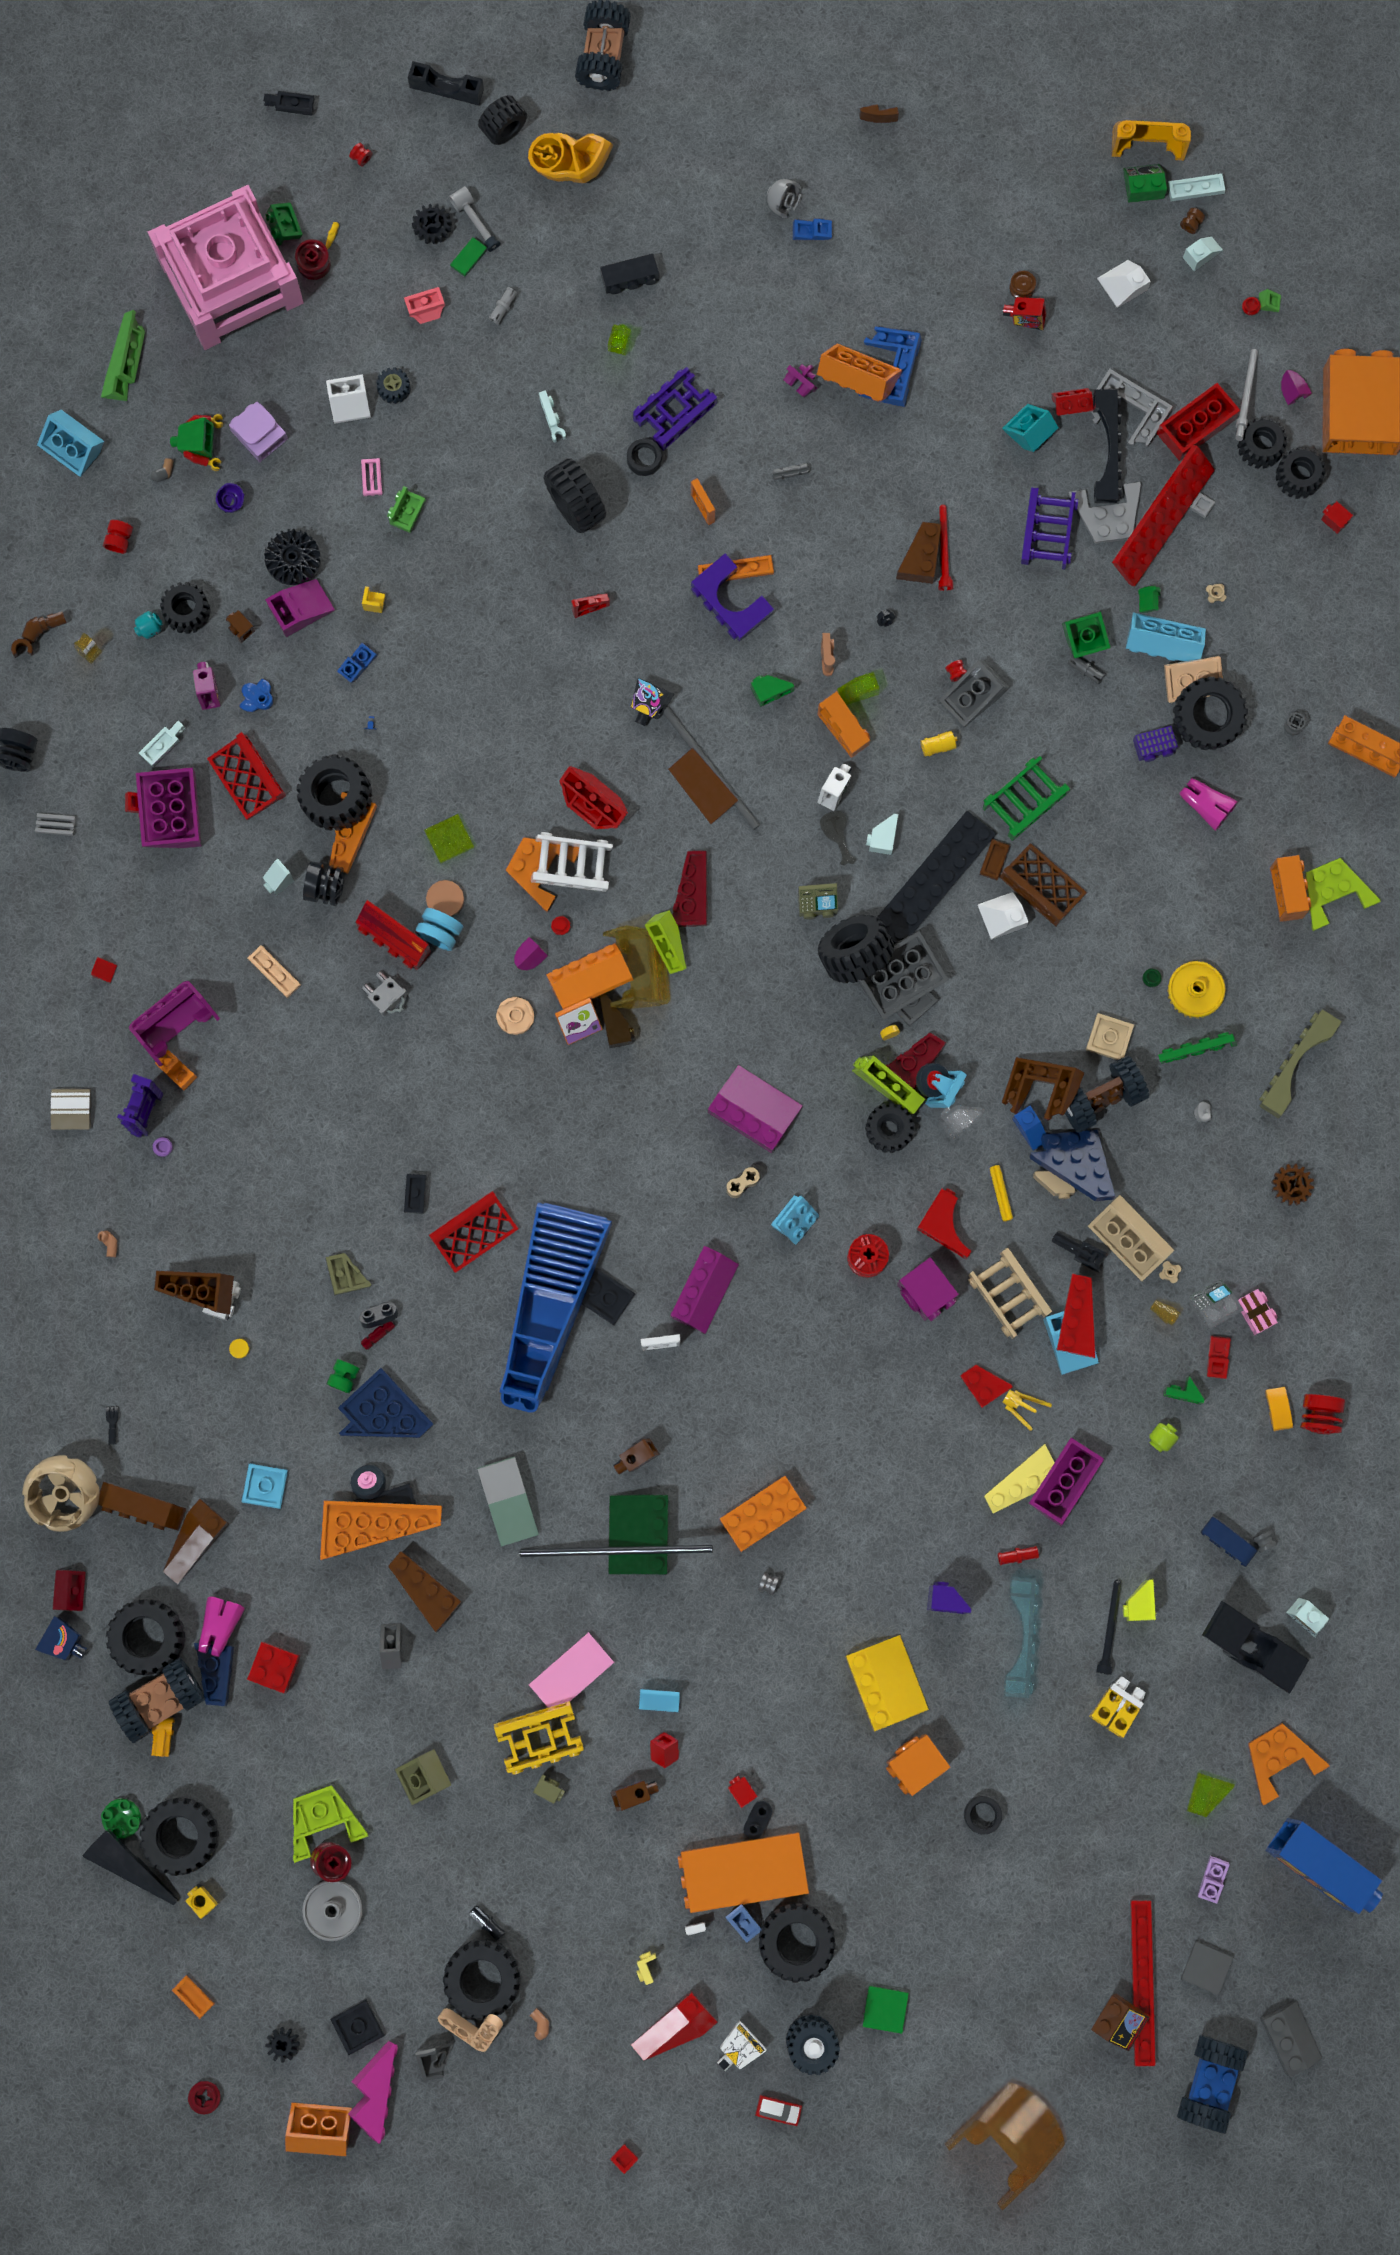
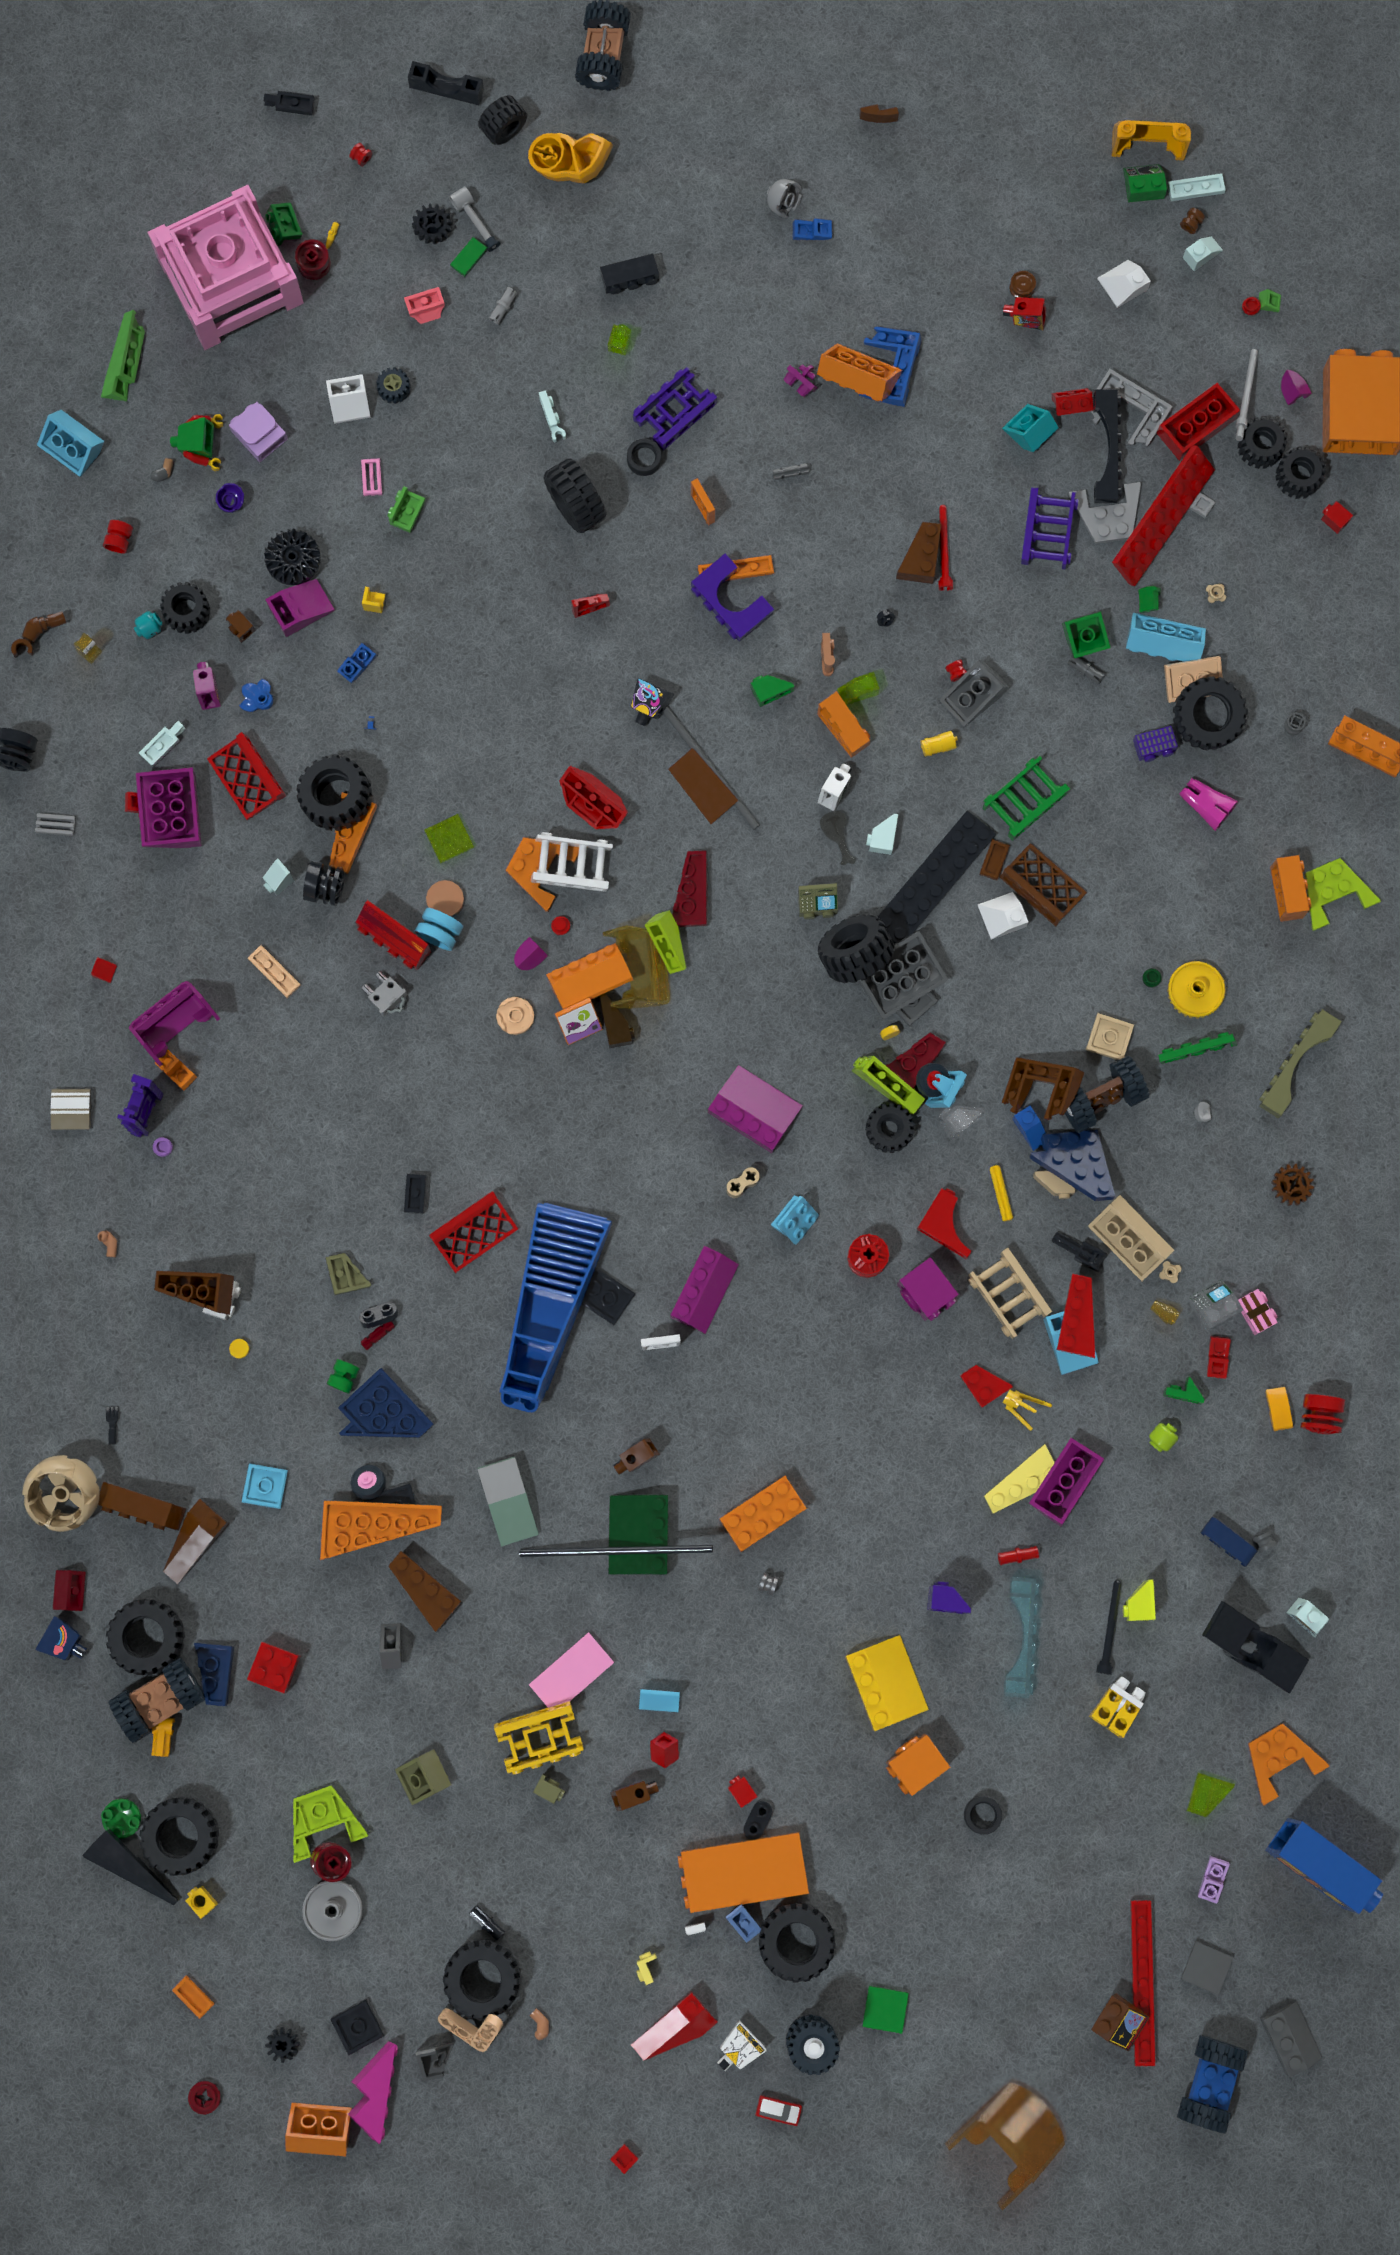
(218, 1624): dark pink piece -> none

